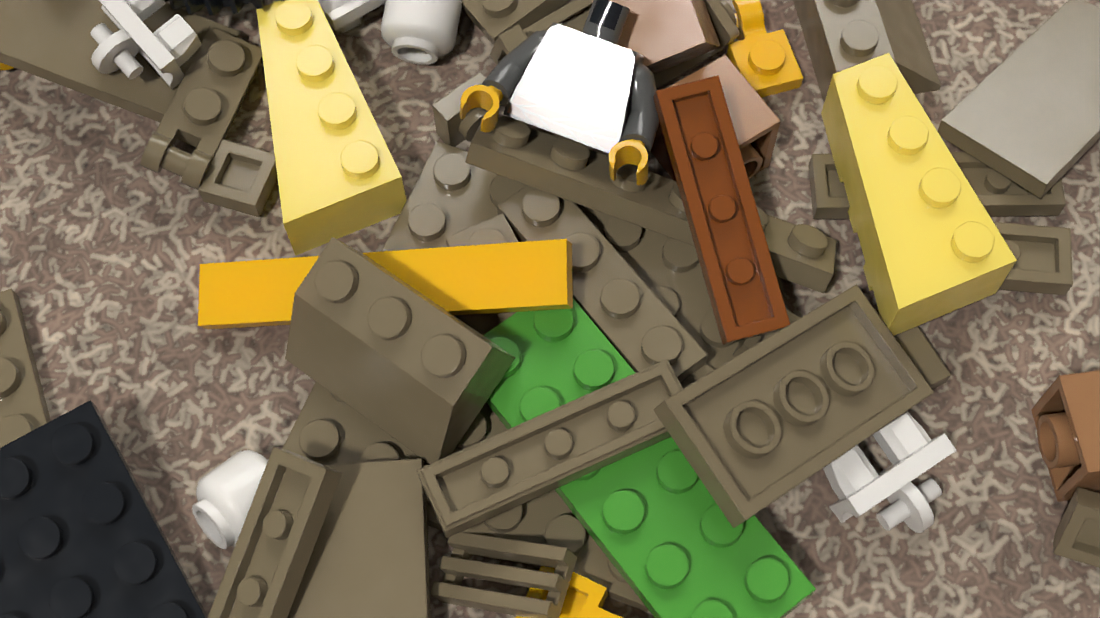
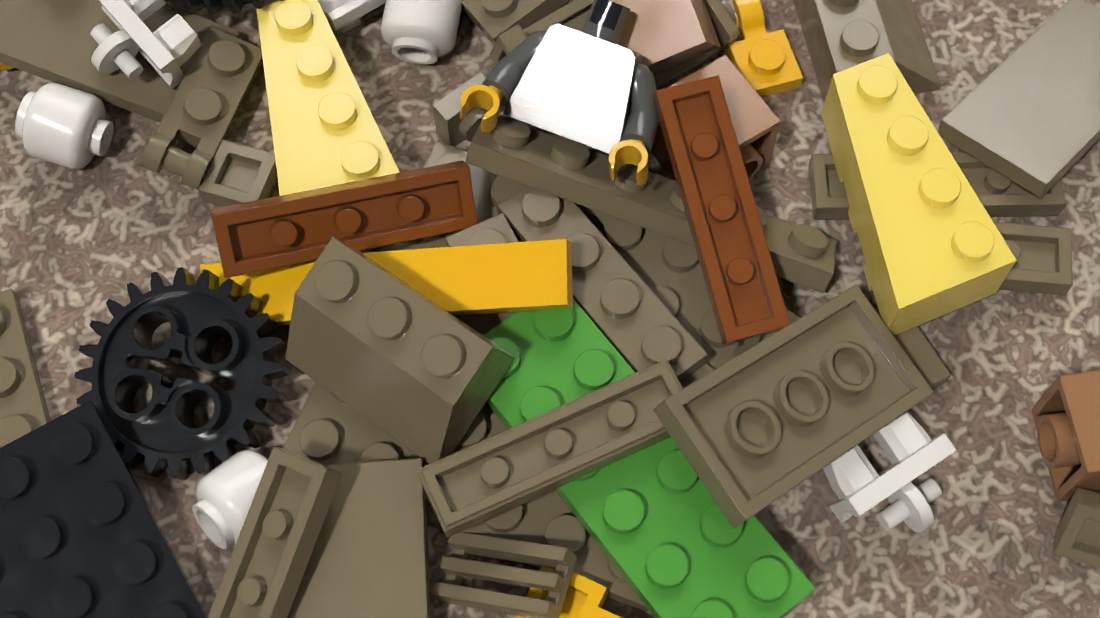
(63, 125): none -> white head
(198, 318): none -> black gear
(358, 213): none -> dark orange plate

